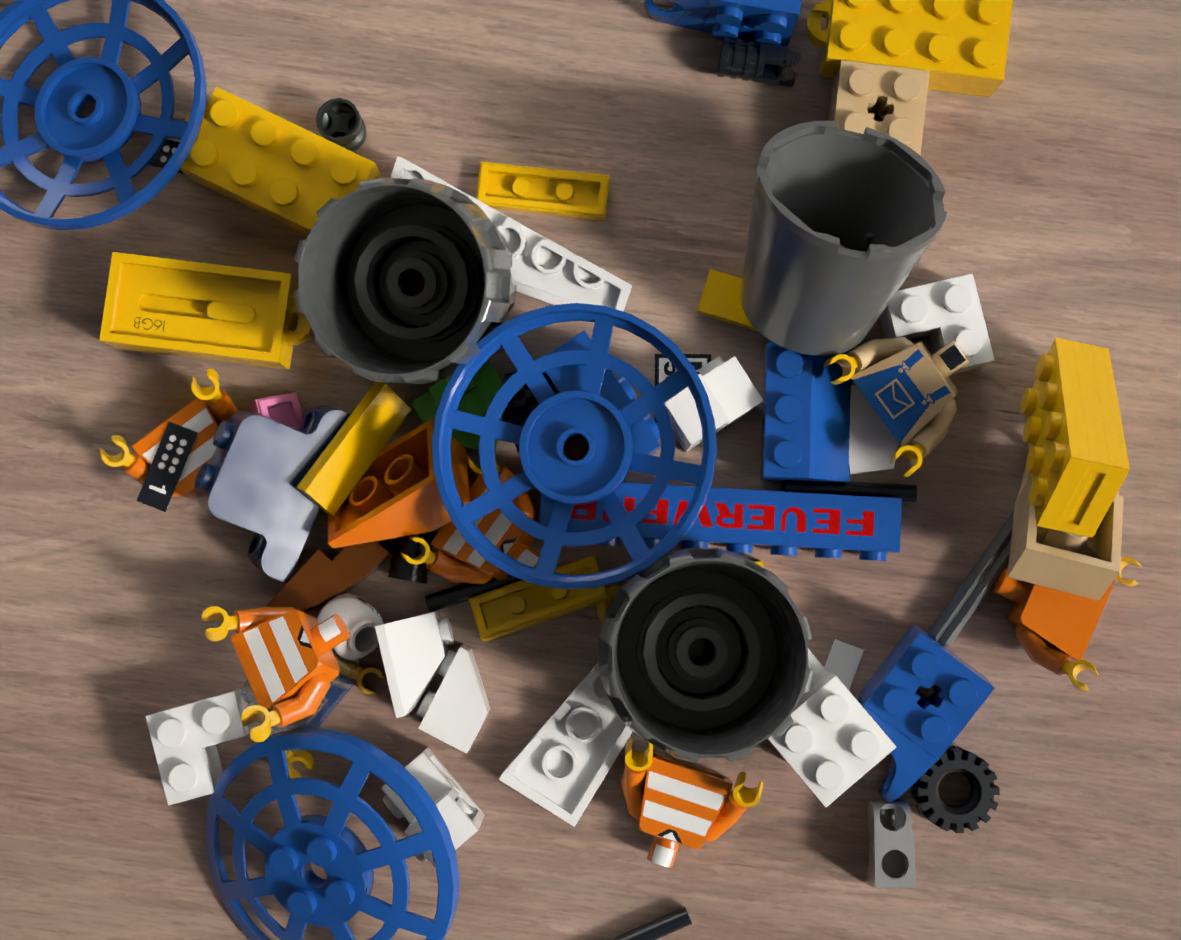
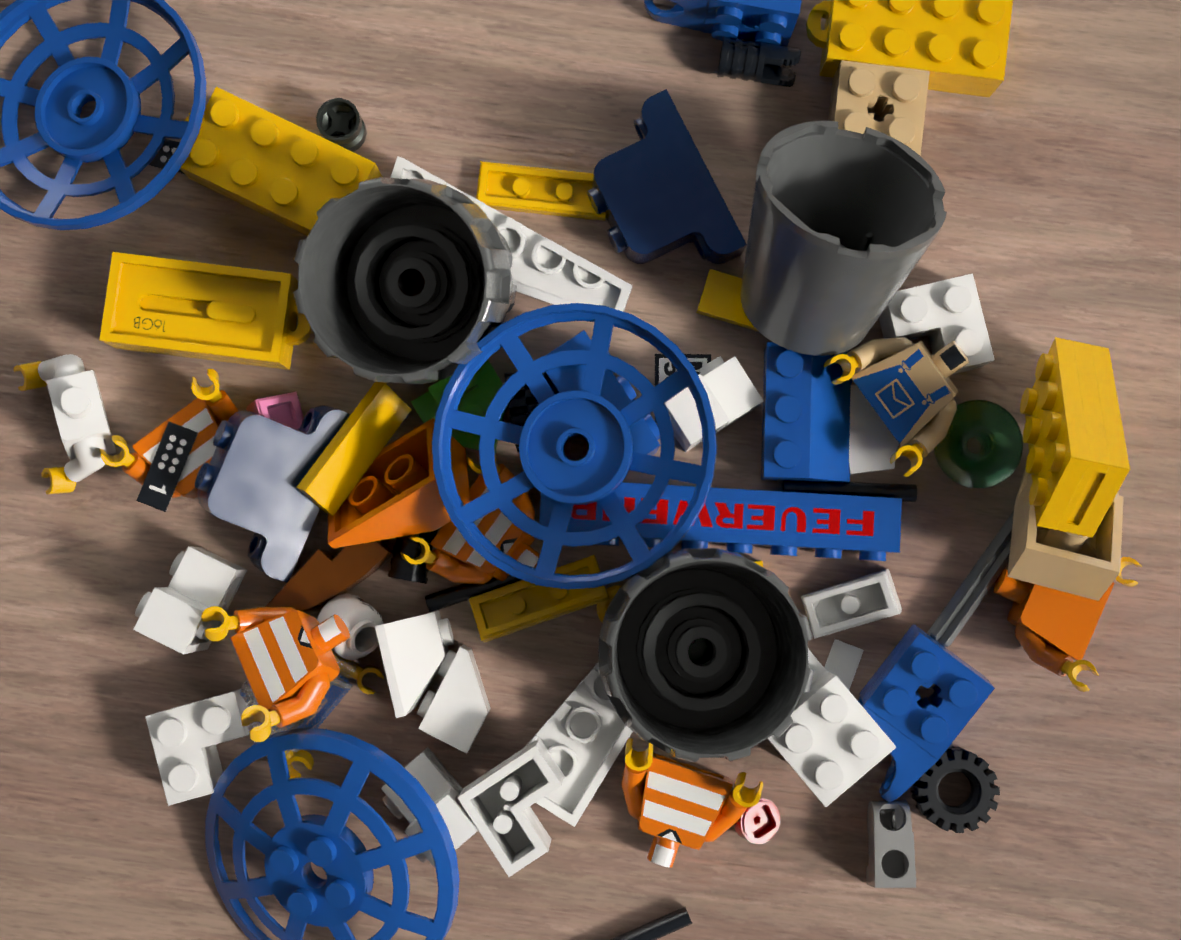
(78, 416): none -> white torso
(174, 612): none -> white brick
(502, 802): none -> white brick
(663, 193): none -> dark blue brick
(759, 822): none -> tile
(851, 603): none -> white slope
(999, 441): none -> clear green dish

